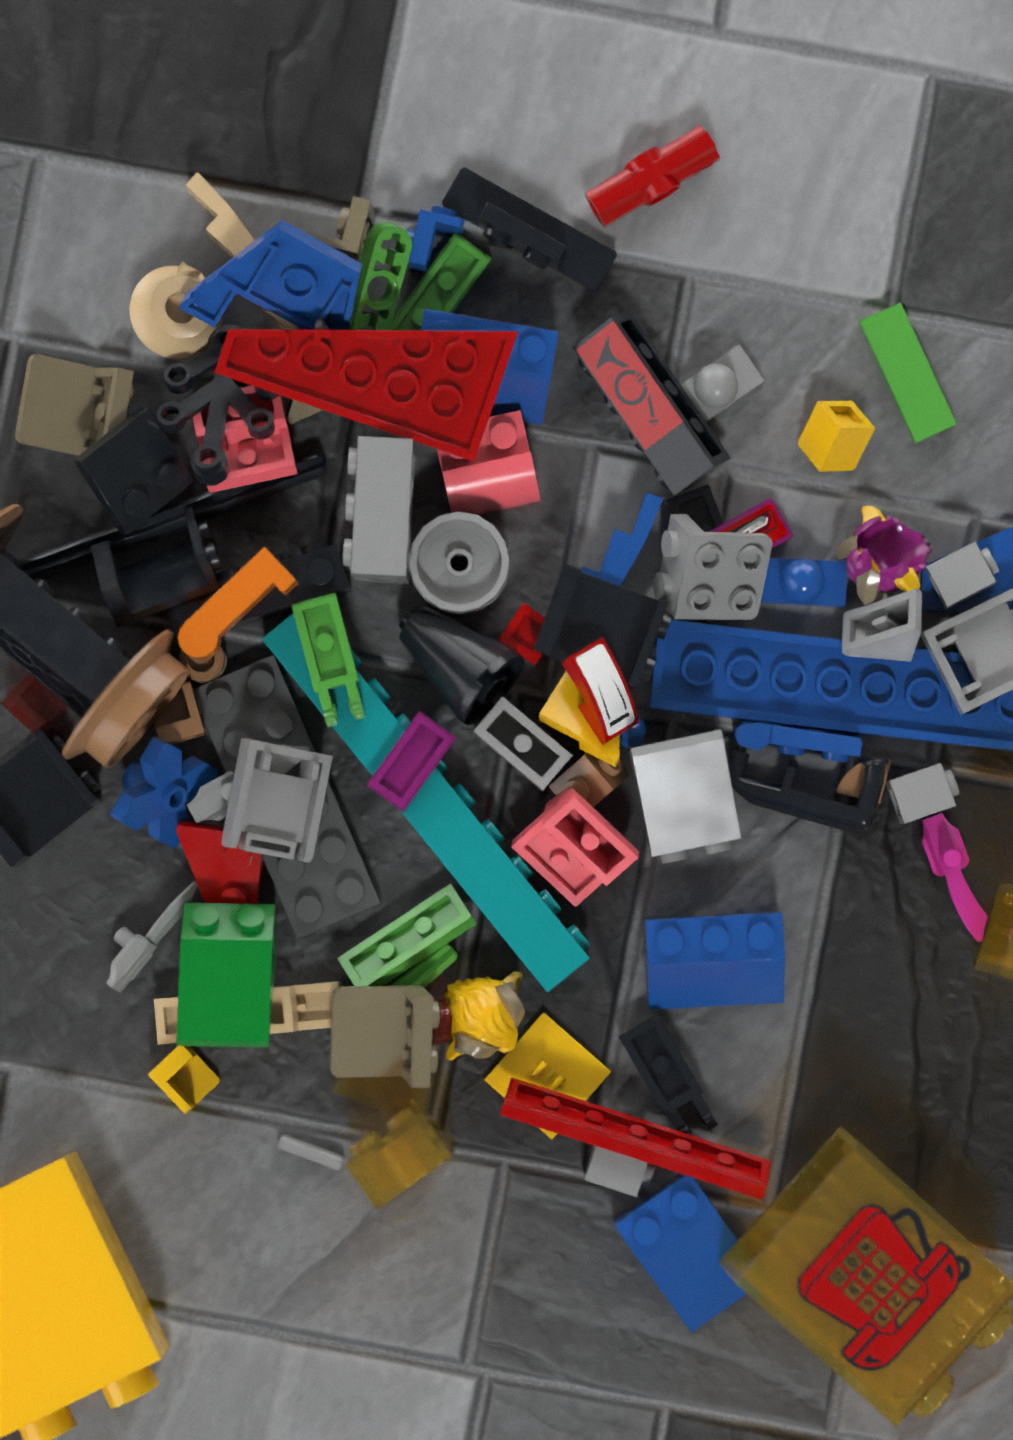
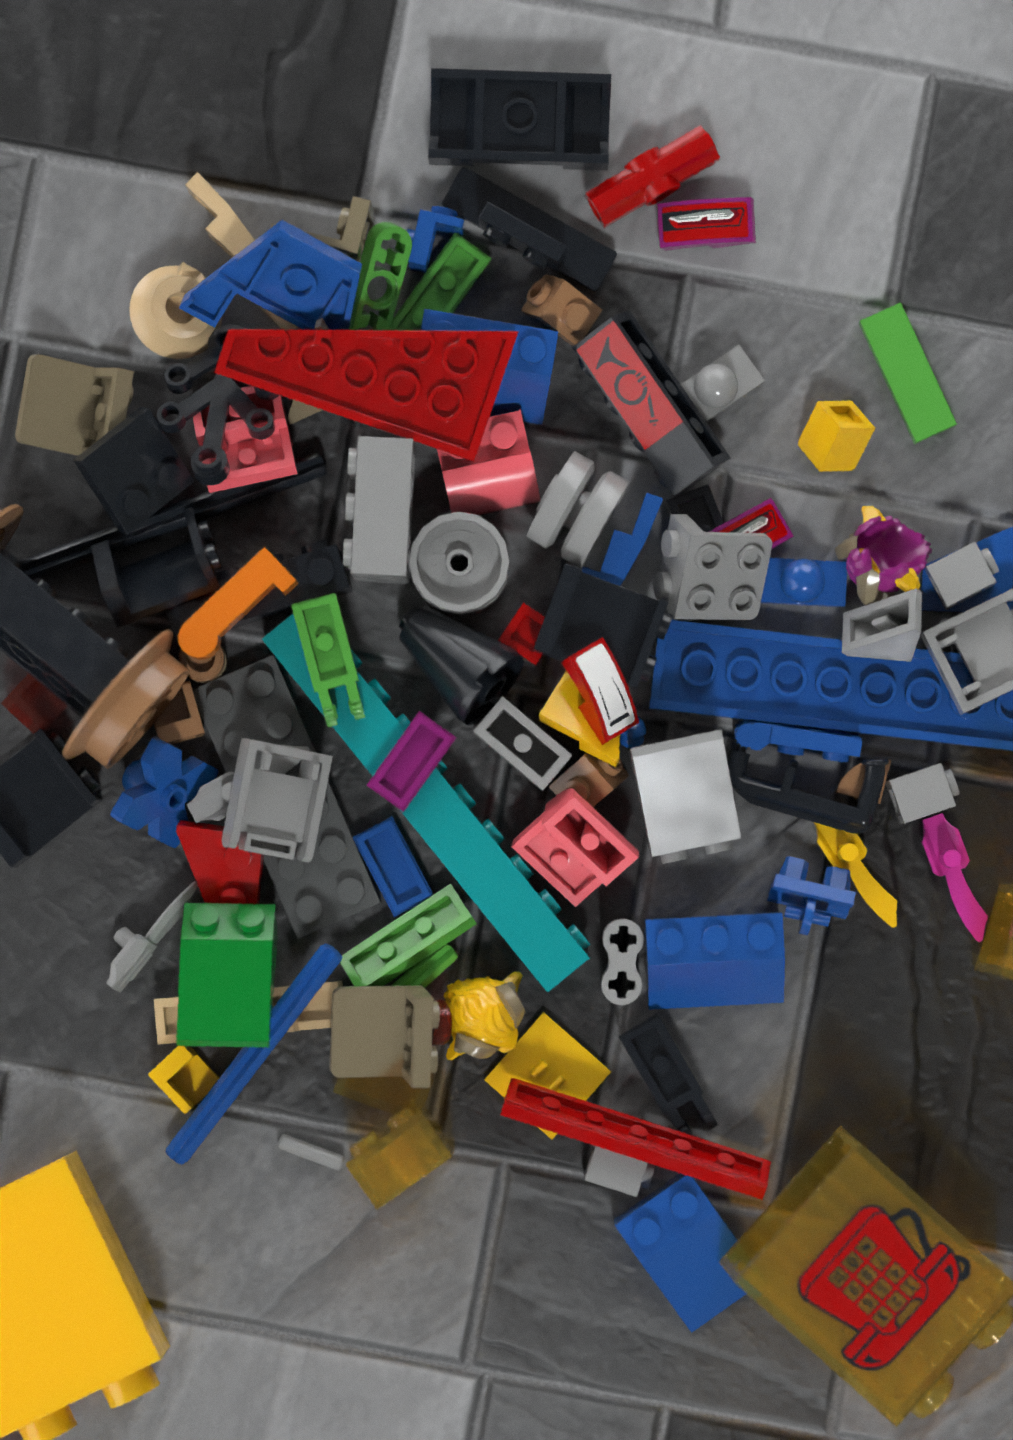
(251, 1058): none -> blue axle
(393, 866): none -> blue tile
(519, 118): none -> black piece
(561, 308): none -> medium nougat bracket
(573, 507): none -> light grey wheel
(622, 961): none -> light grey axle
(706, 223): none -> slope
(808, 900): none -> blue hips
(846, 852): none -> yellow piece

